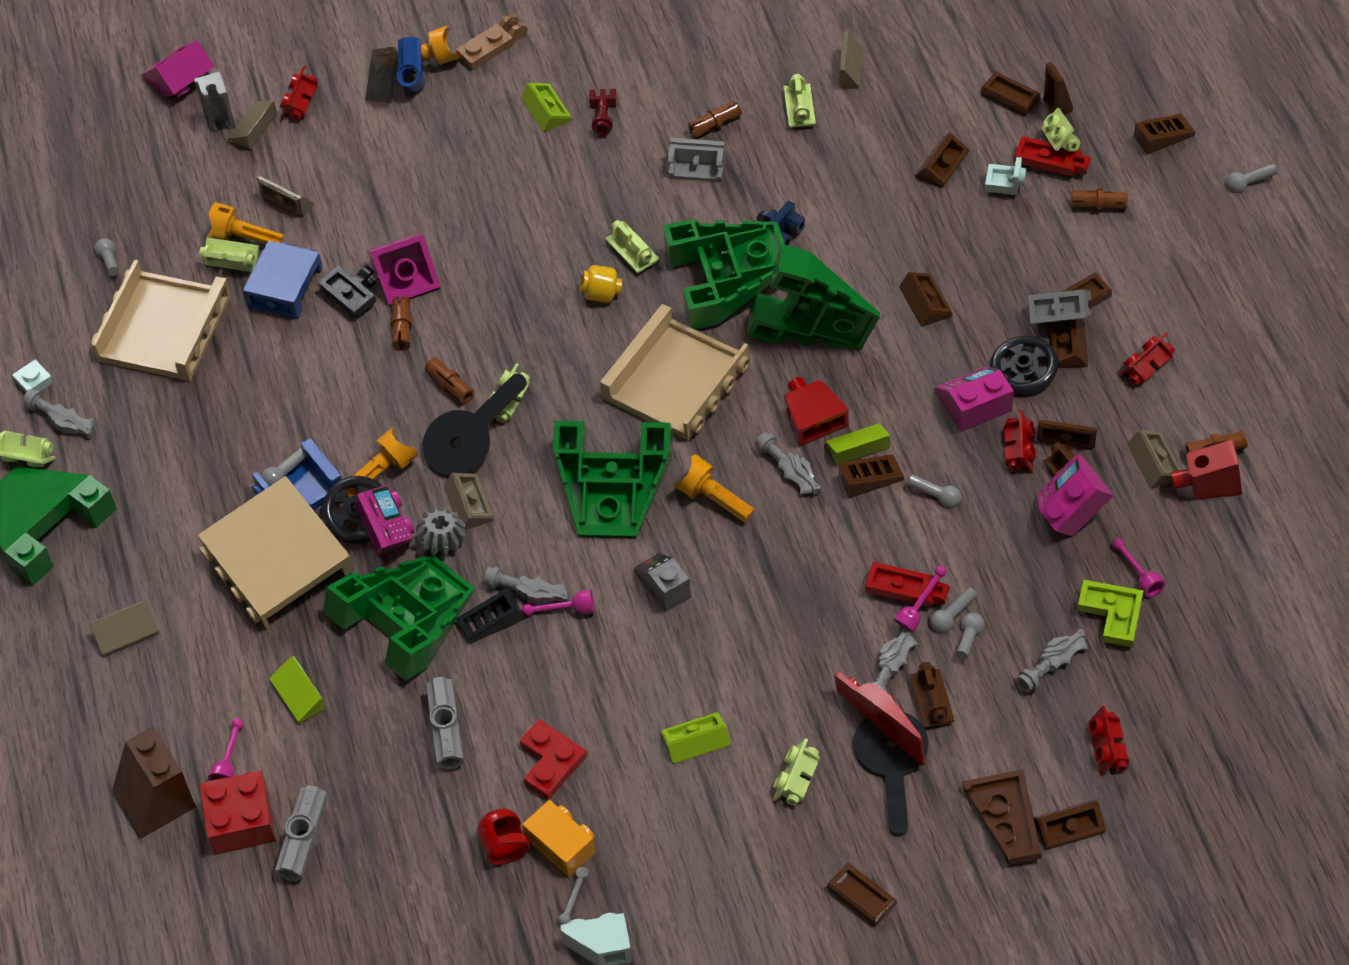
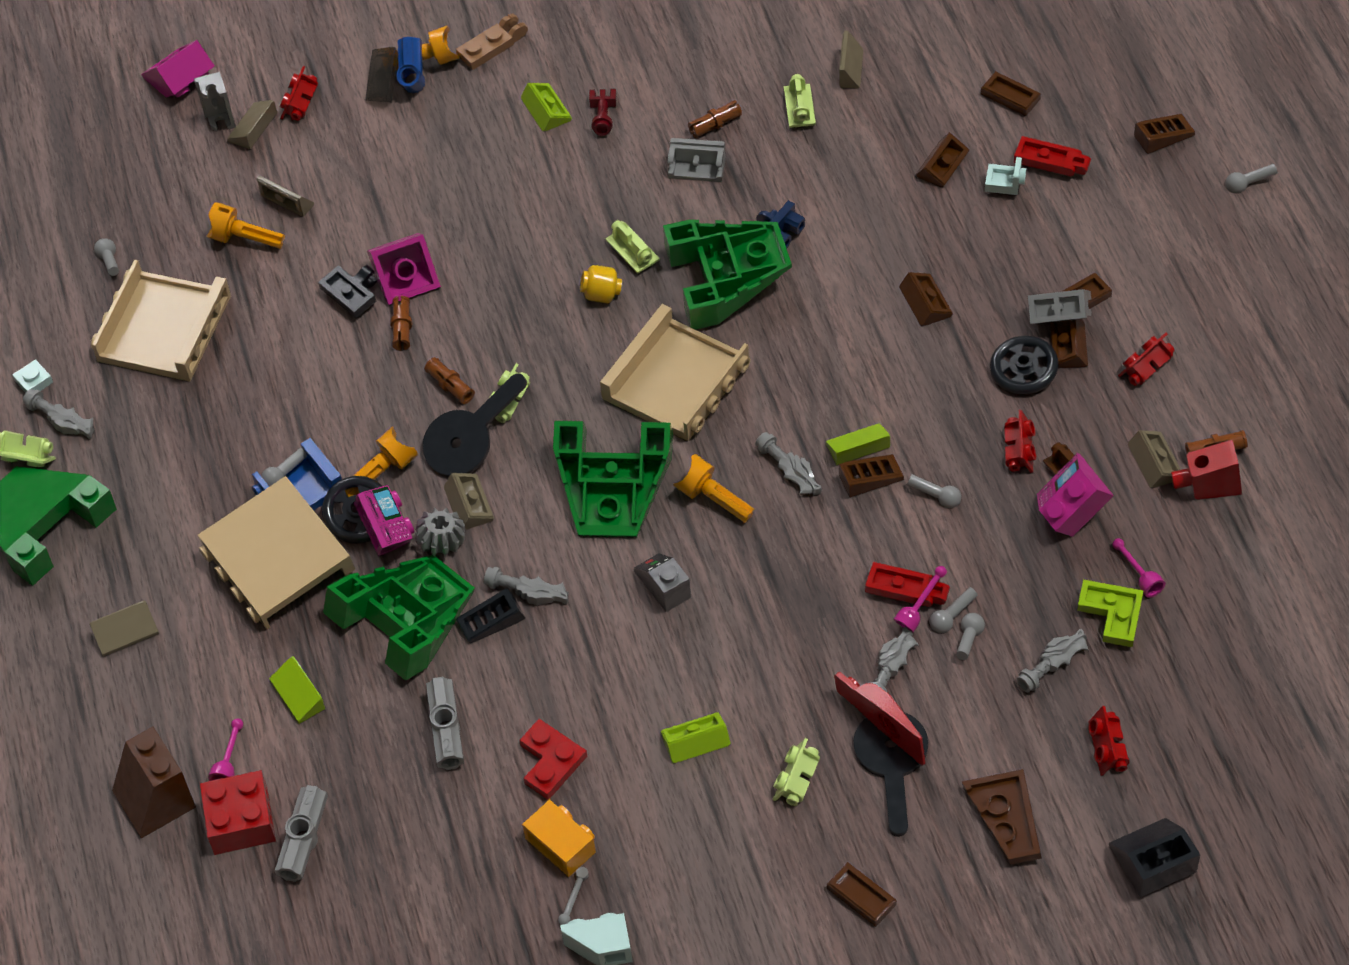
(229, 254): yellowish green hinge -> none
(281, 279): panel -> none
(502, 836): red helmet -> none
(582, 603): dark pink hinge -> none
(814, 410): red torso -> none
(816, 306): green wedge -> none
(931, 696): reddish brown hinge -> none
(976, 397): dark pink slope -> none
(1055, 91): reddish brown slope -> none
(1060, 131): yellowish green hinge -> none
(1066, 434): reddish brown slope -> none
(1070, 823): reddish brown slope -> none
(1099, 199): dark orange pin -> none
(1156, 856): none -> black slope

